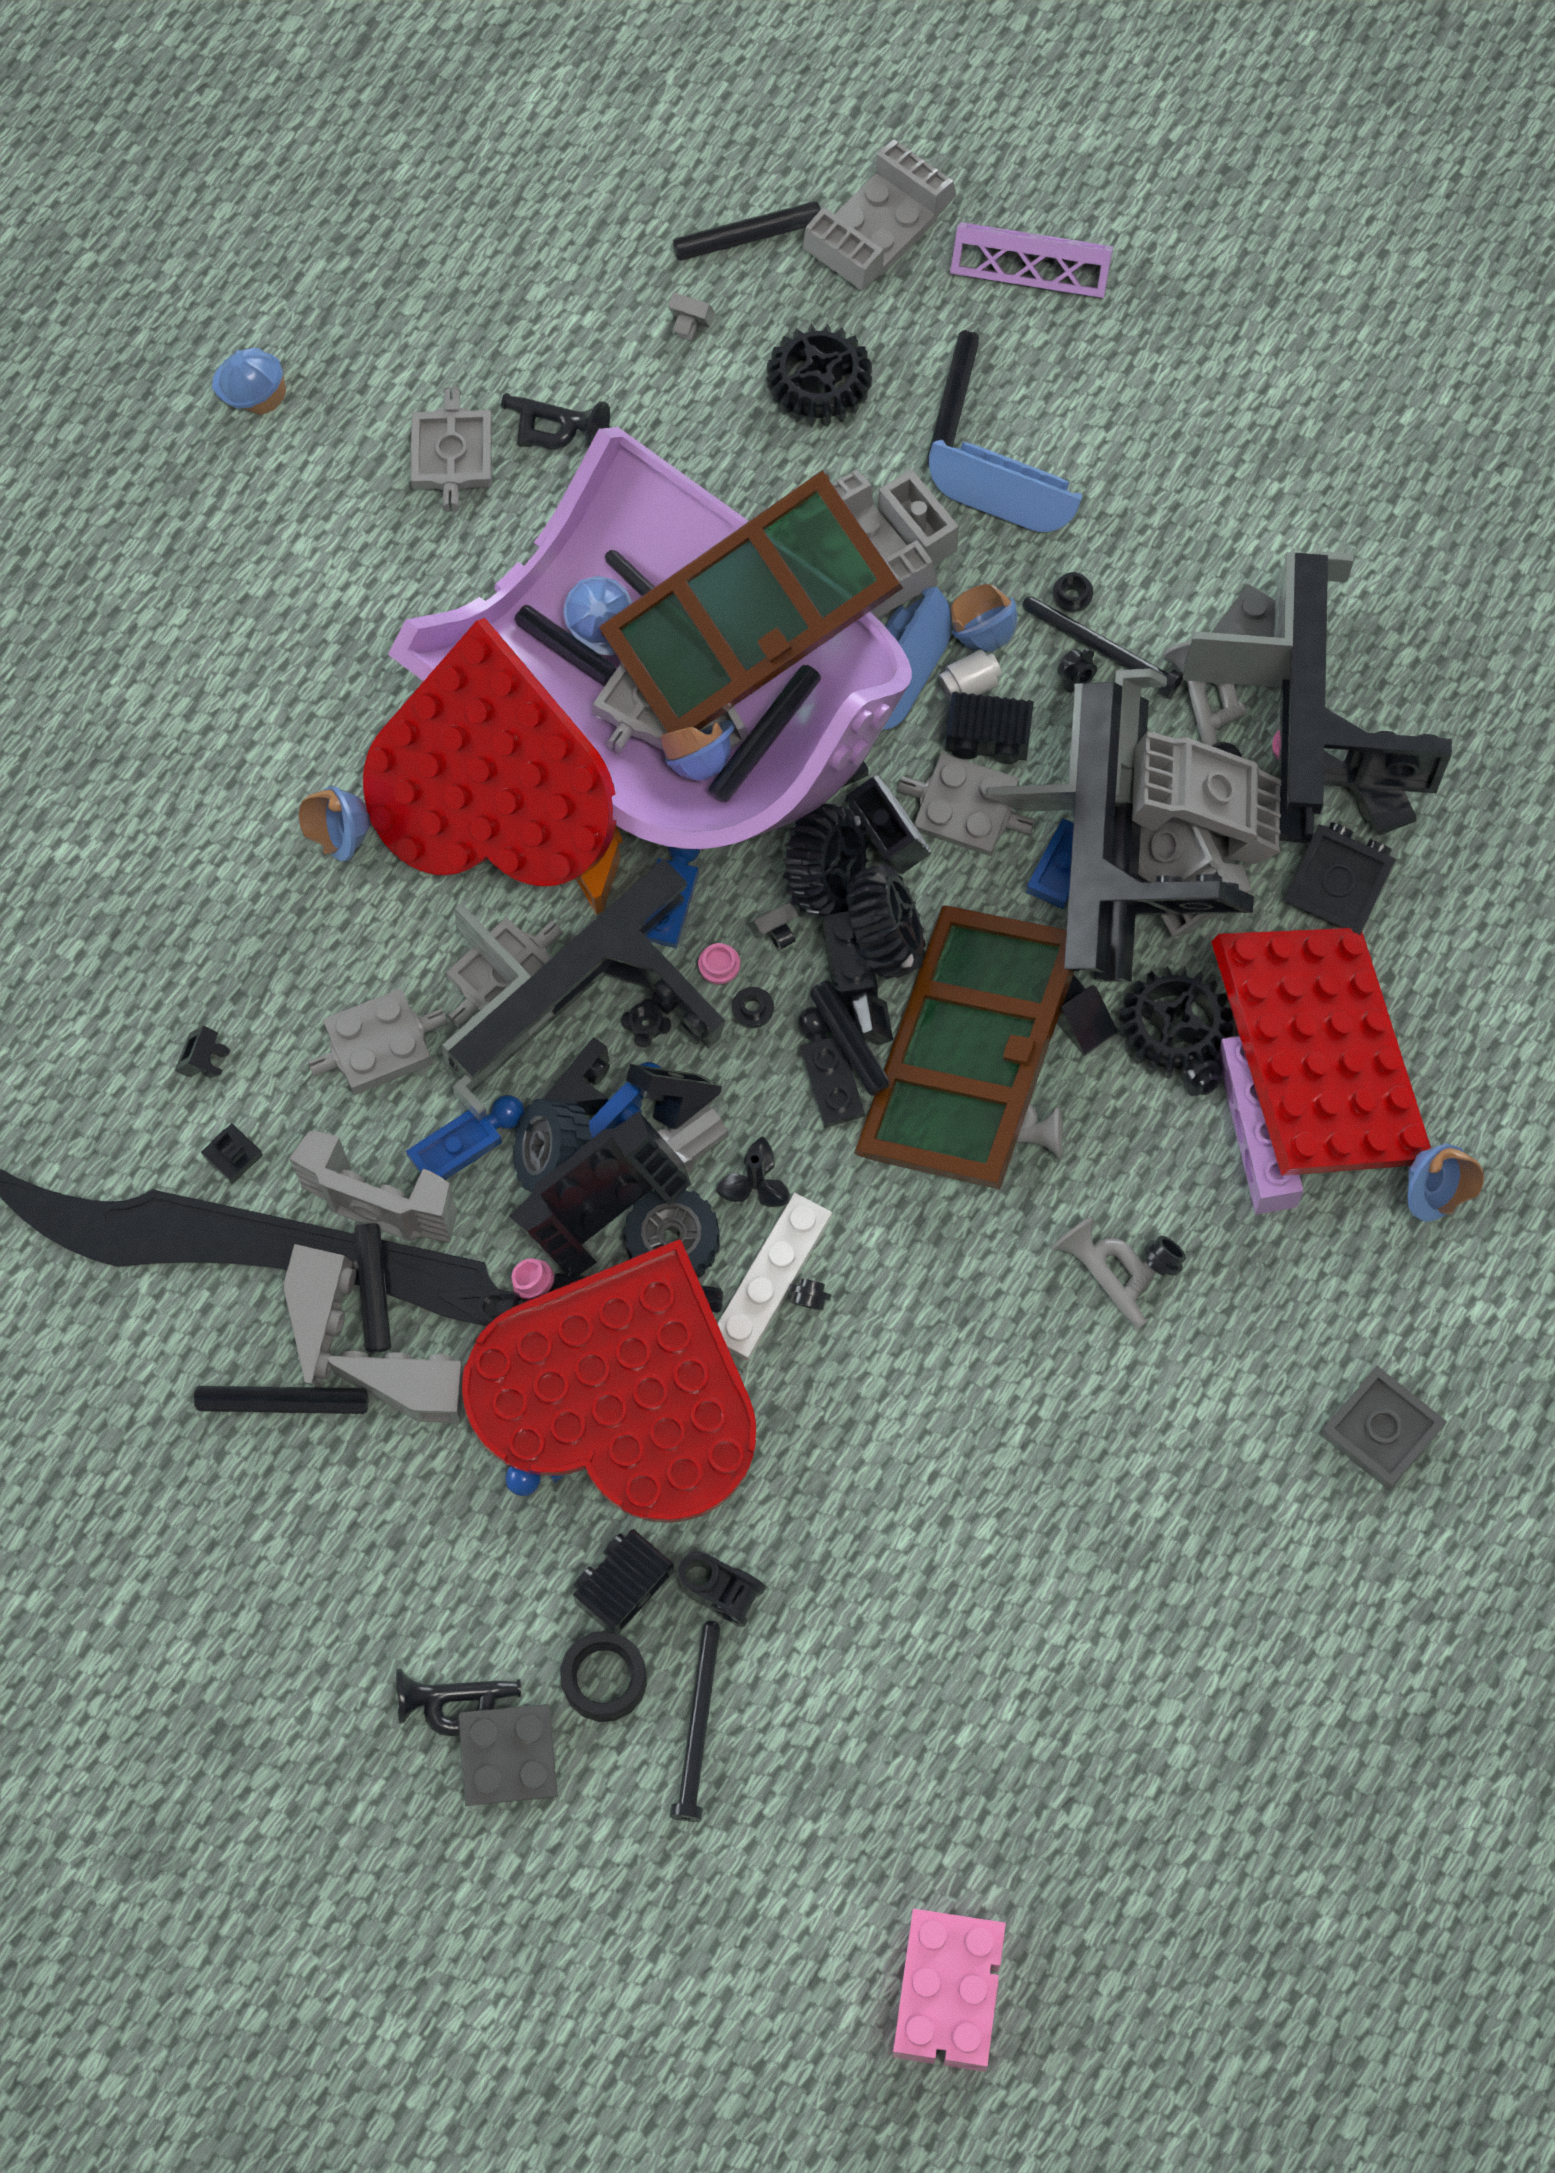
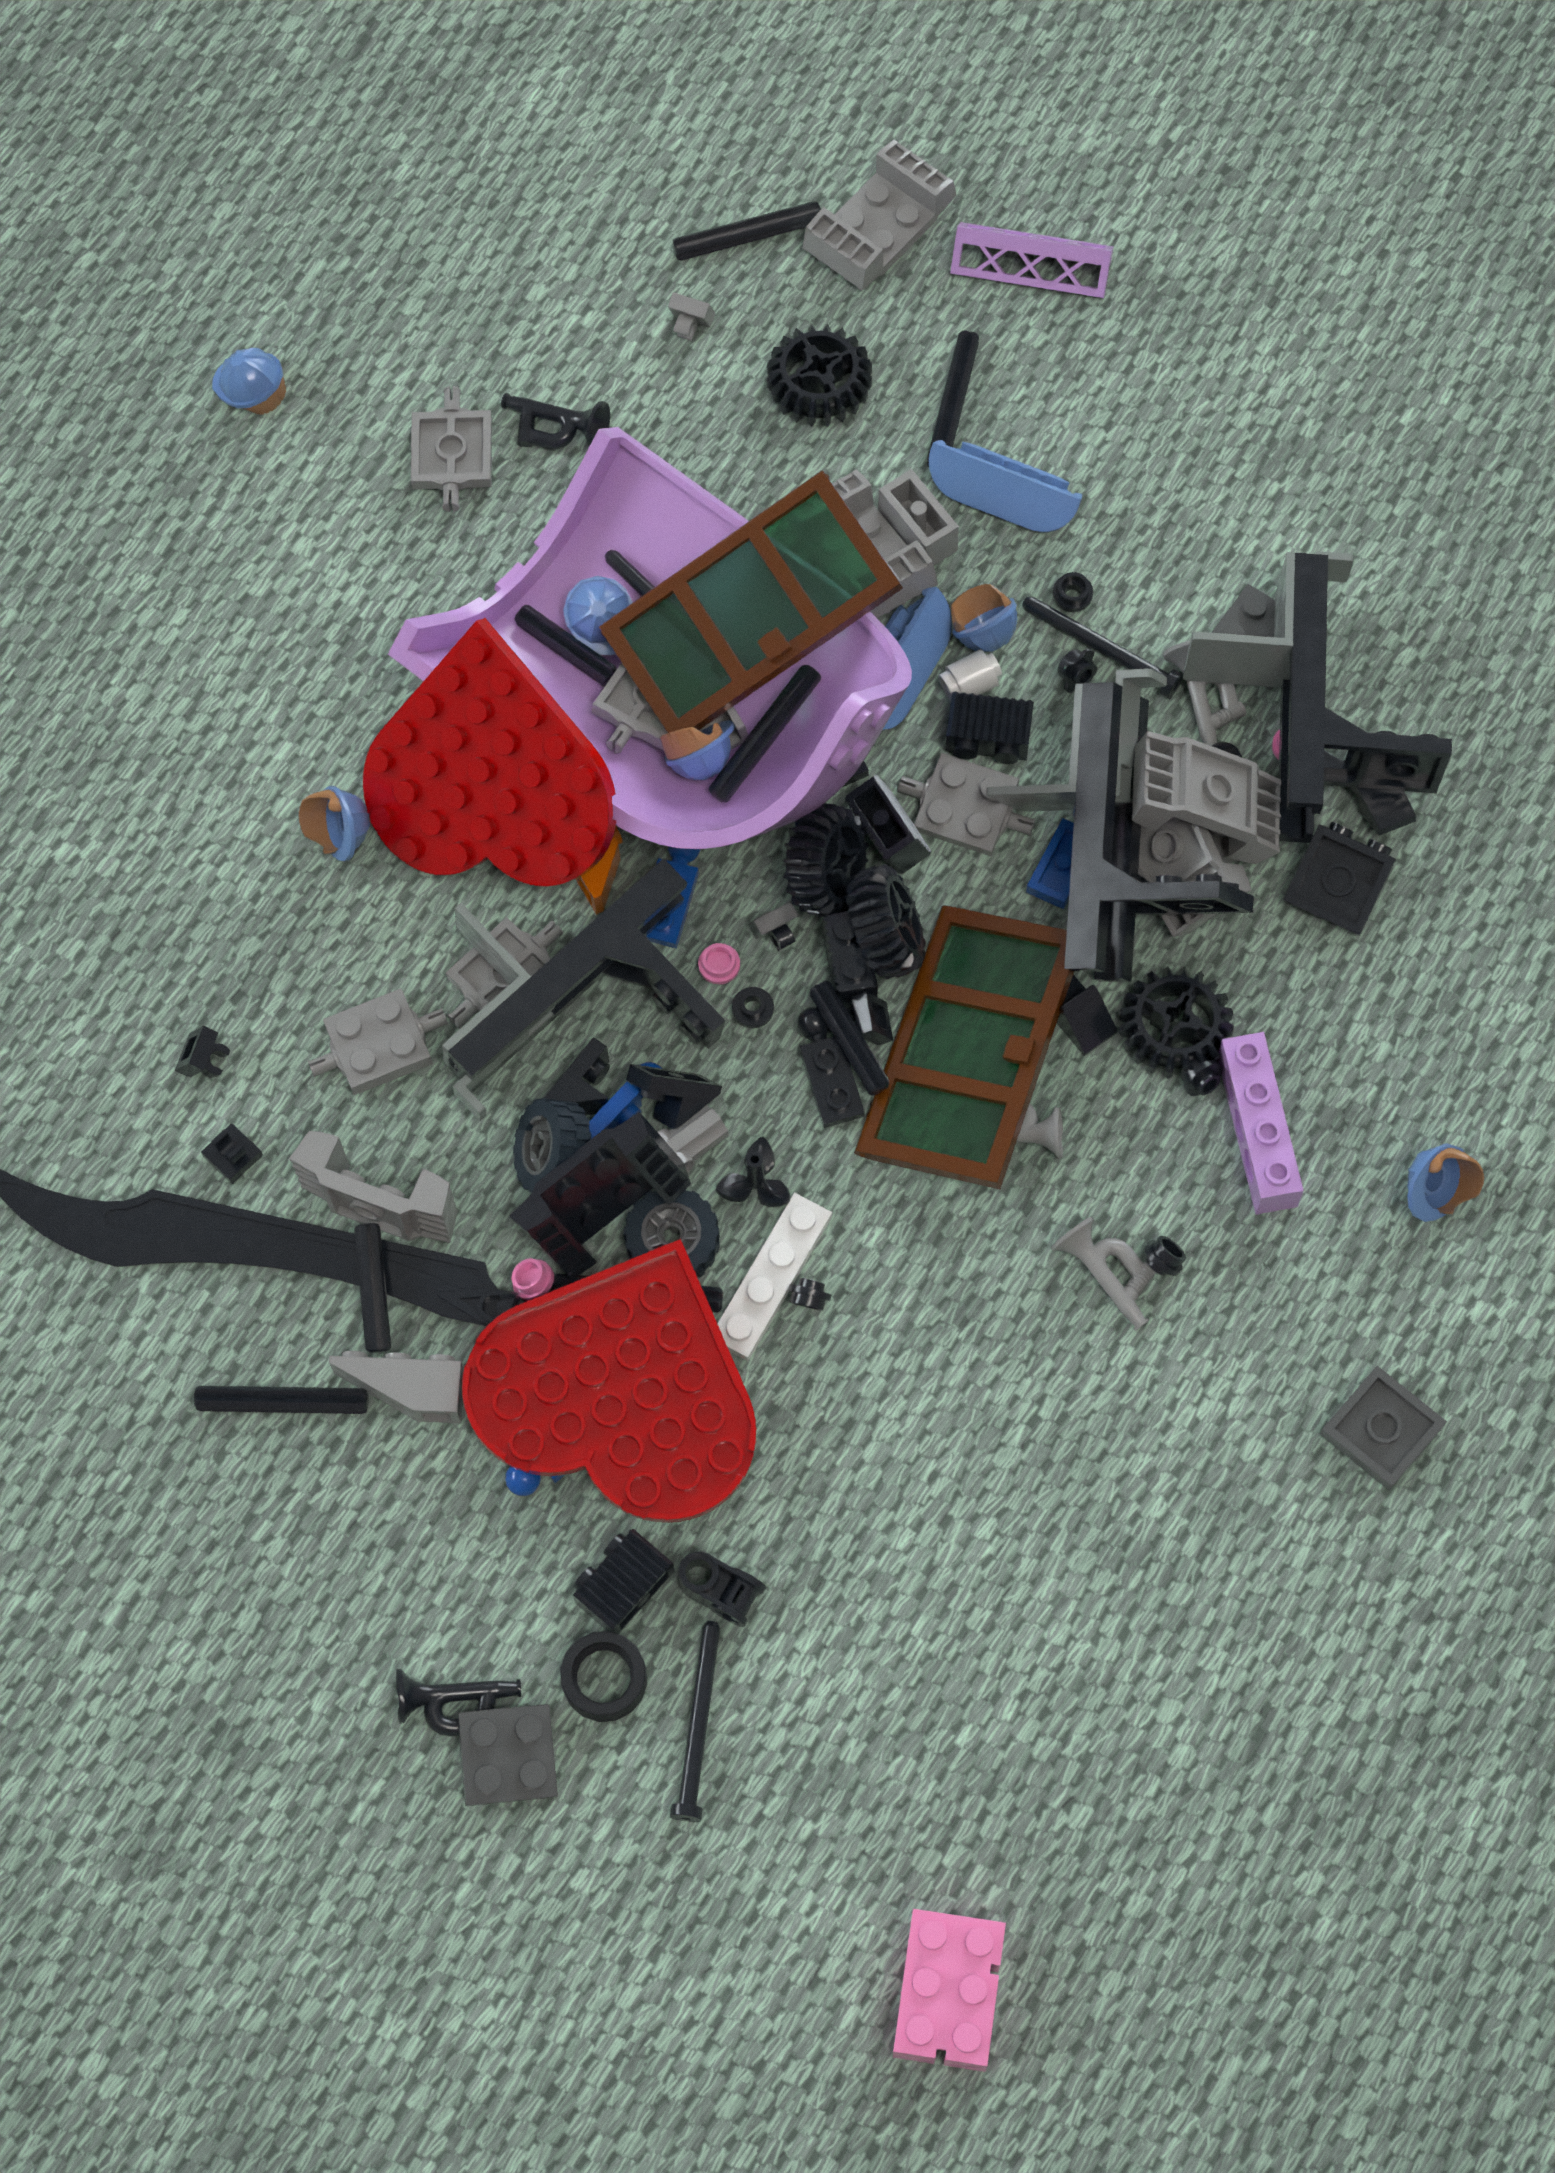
(314, 1299): light grey slope -> none
(465, 1139): blue plate -> none
(646, 1011): black plate -> none
(1321, 1050): red plate -> none

